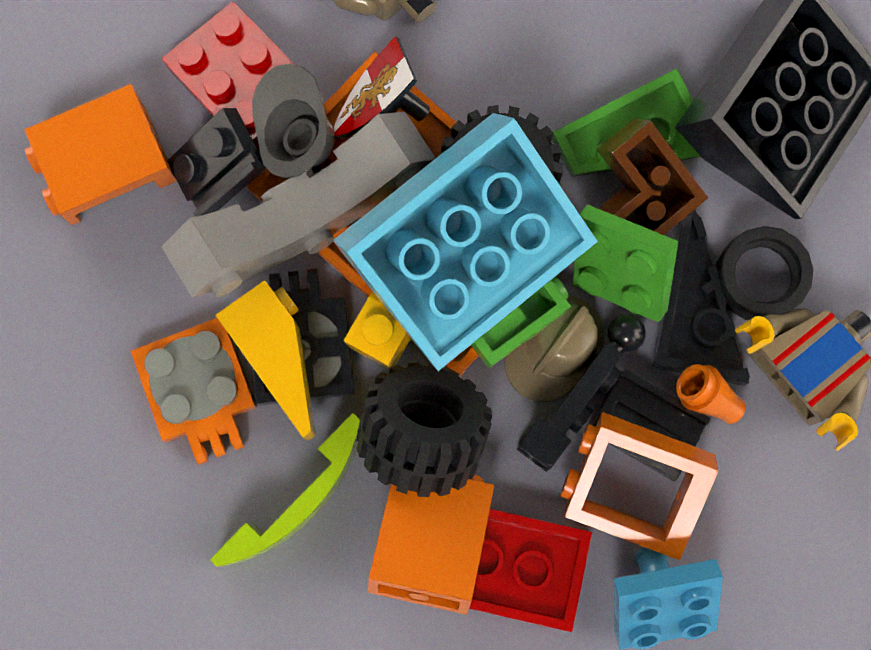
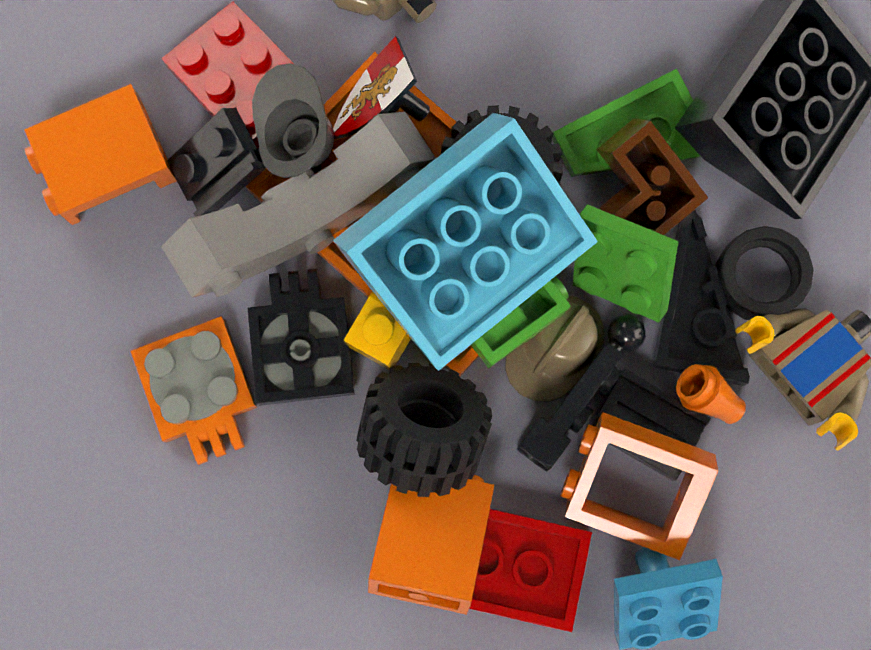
(251, 542): lime slope -> none
(272, 344): yellow slope -> none

